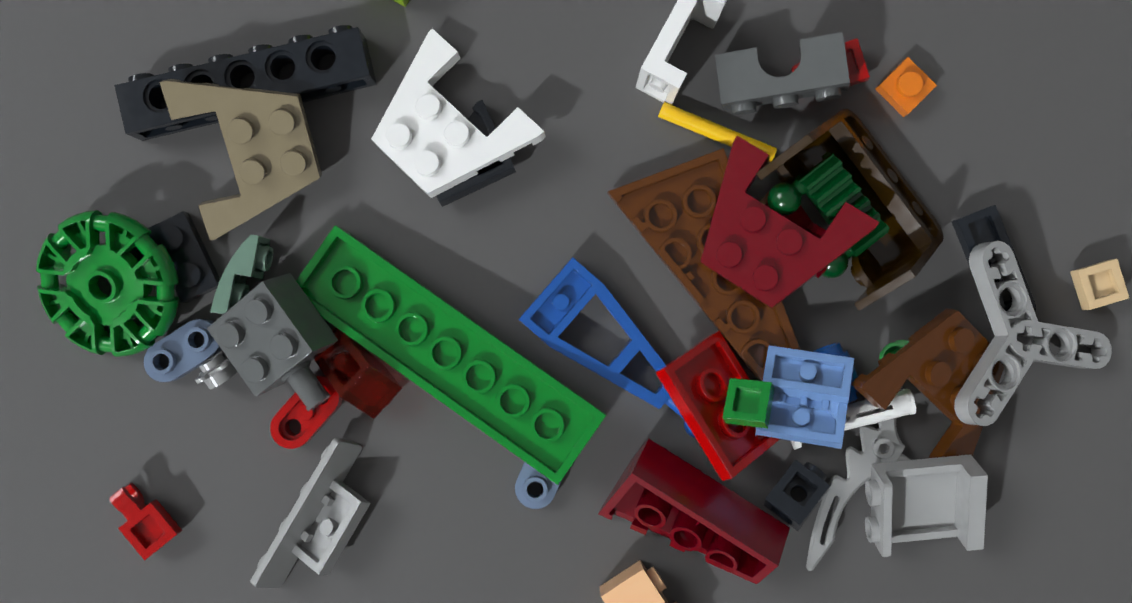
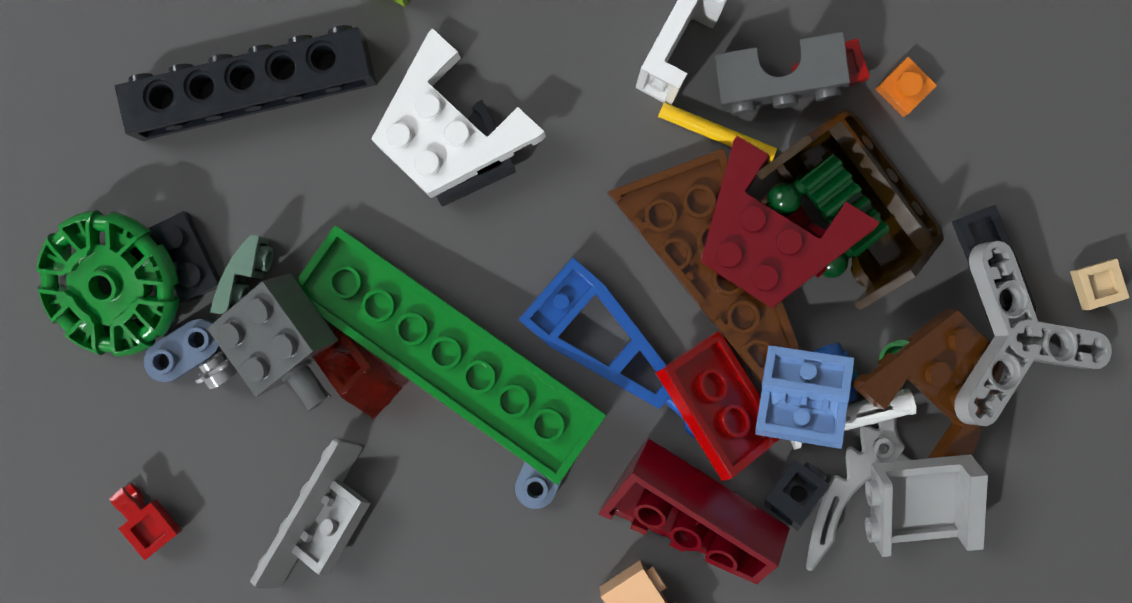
(264, 140): dark tan wing -> none
(310, 421): red plate -> none
(748, 403): green plate -> none

